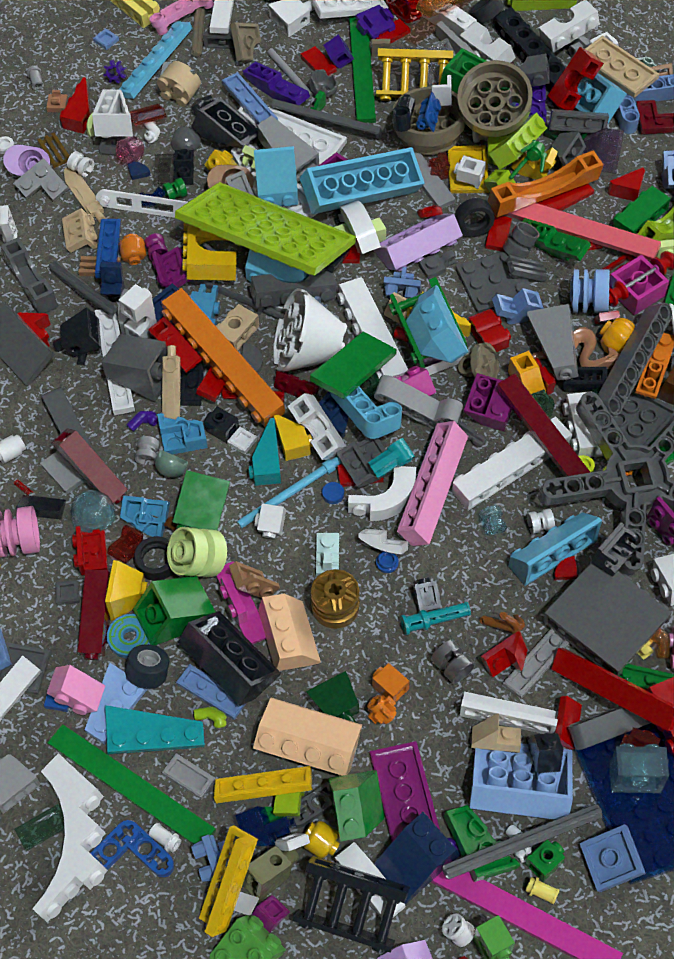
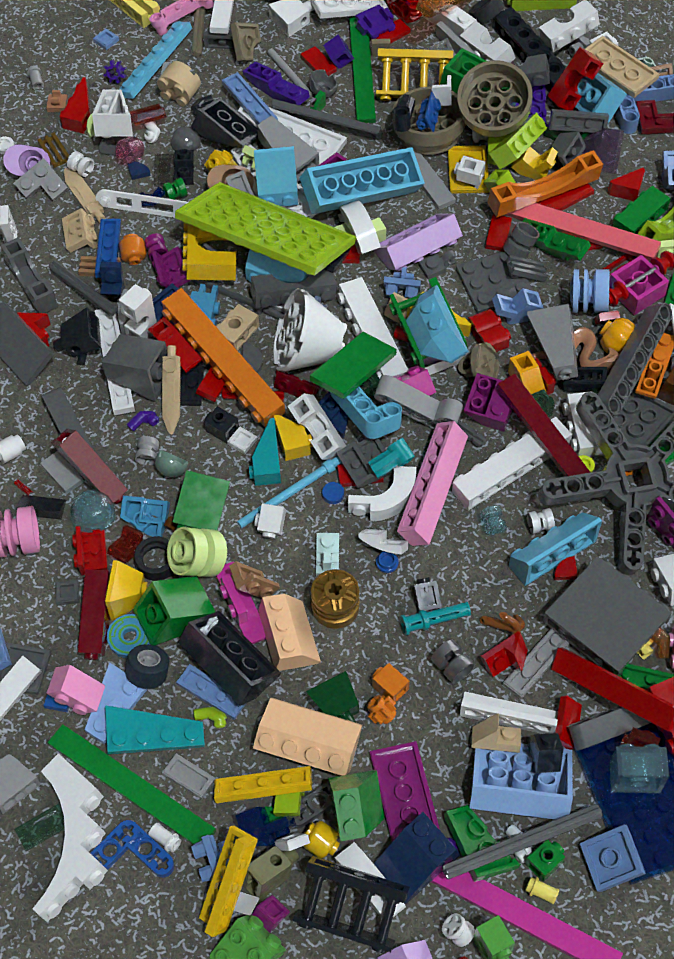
(181, 434): dark azure slope -> none
(429, 211): red tile -> none
(440, 166): clear red tile -> none
(470, 206): black tyre -> none
(535, 151): green plant -> none
(615, 550): black hinge -> none

